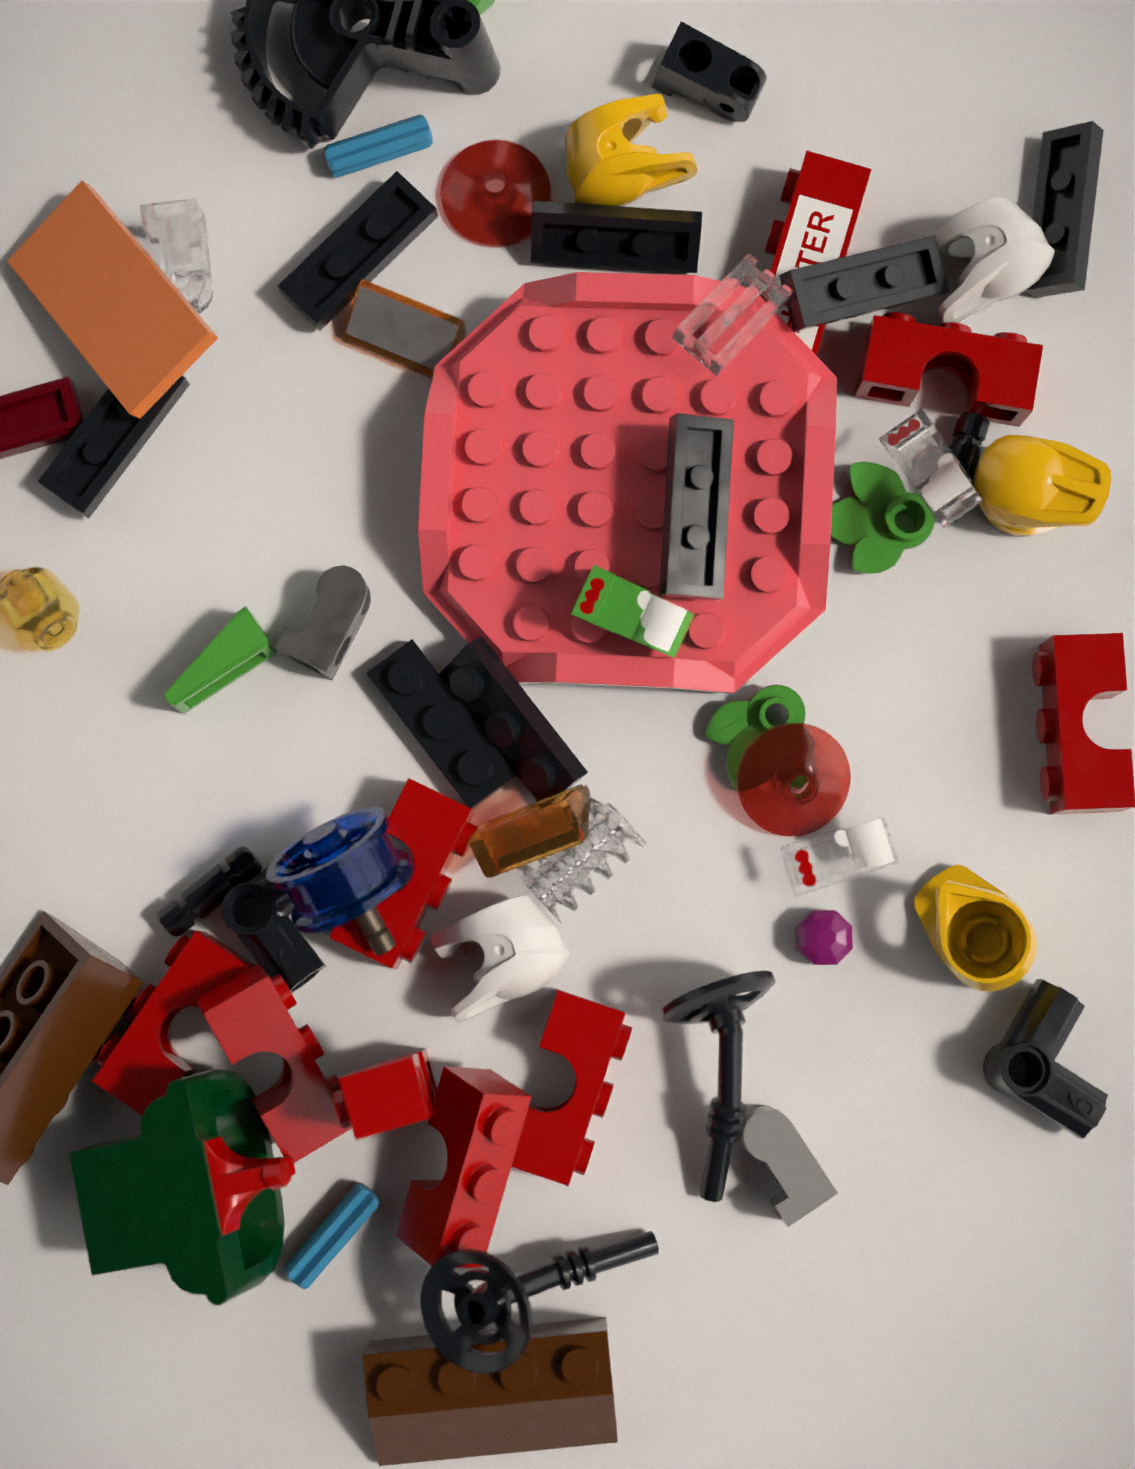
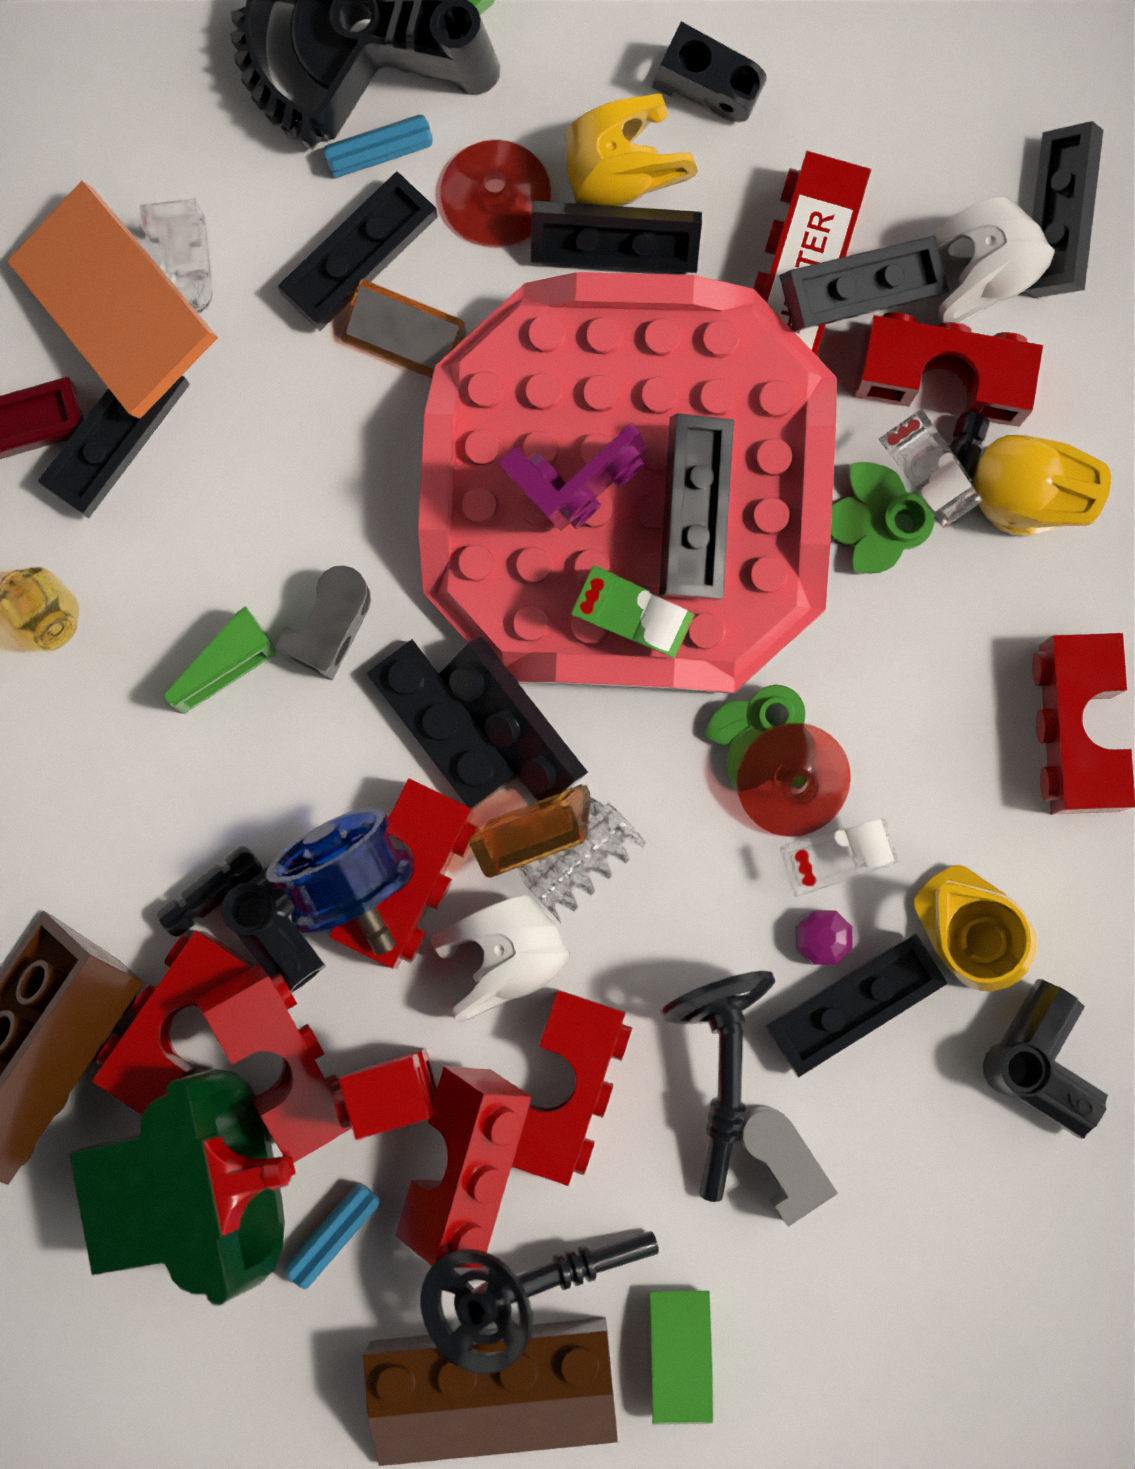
(576, 499): none -> magenta bracket
(681, 1357): none -> bright green slope
(759, 284): clear tile -> none
(856, 1004): none -> black plate

